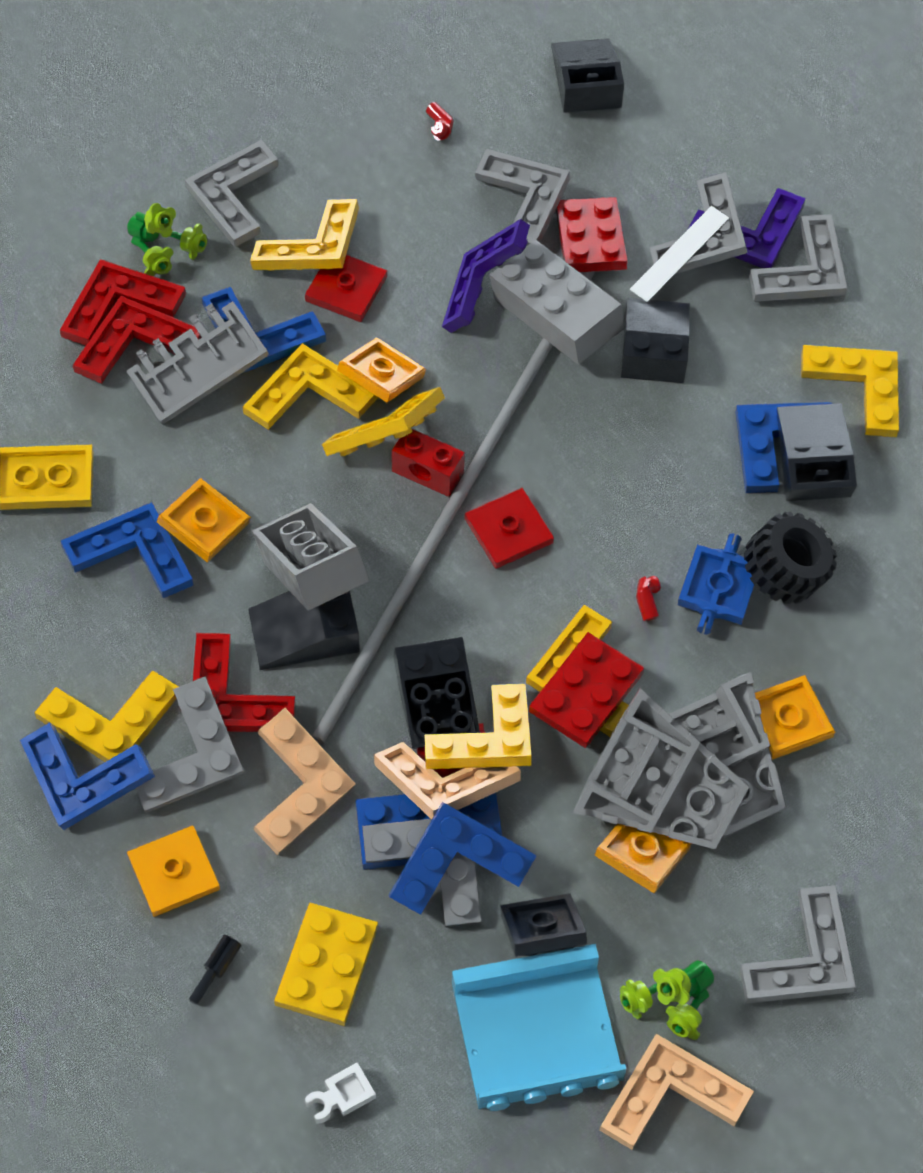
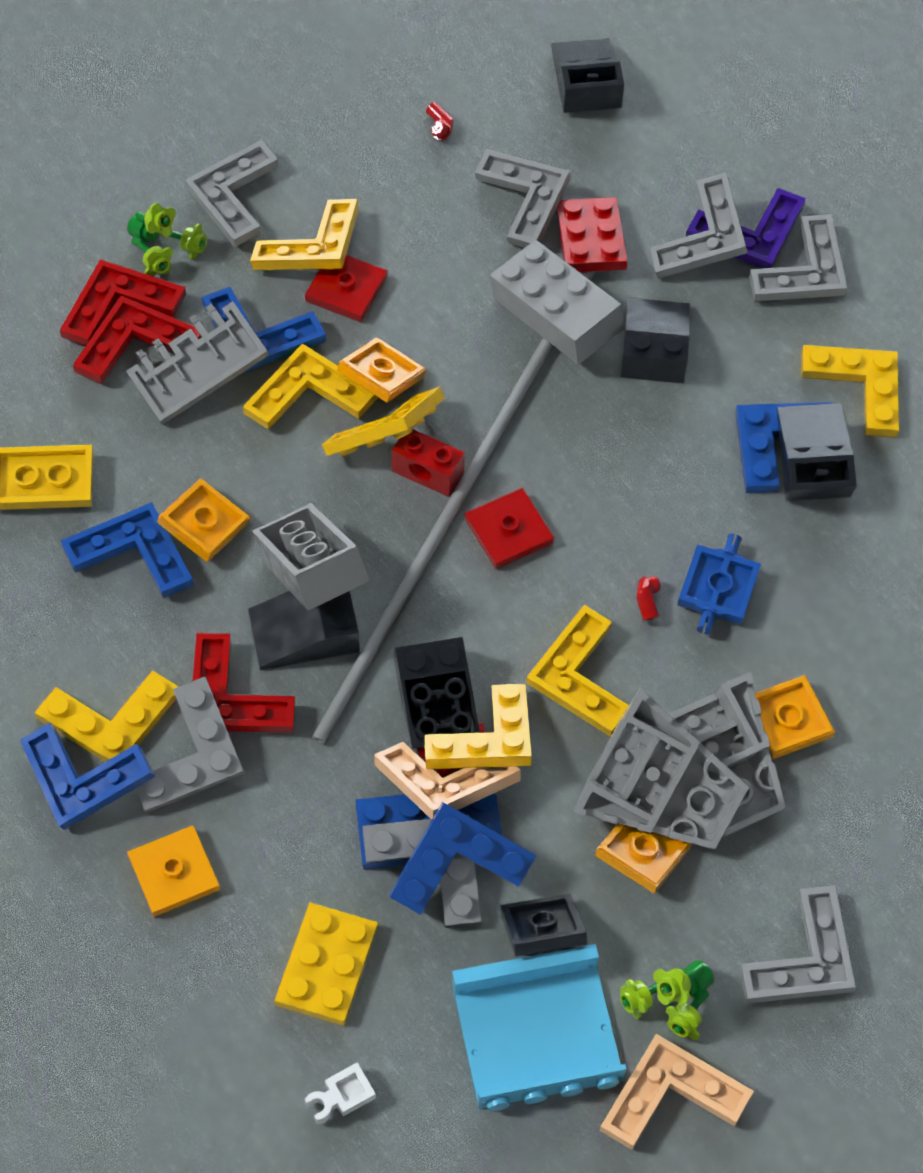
(216, 965): black axle -> none
(322, 779): light nougat plate -> none
(473, 268): dark purple plate -> none
(586, 690): red plate -> none
(679, 253): white sticker -> none
(790, 558): black tyre -> none

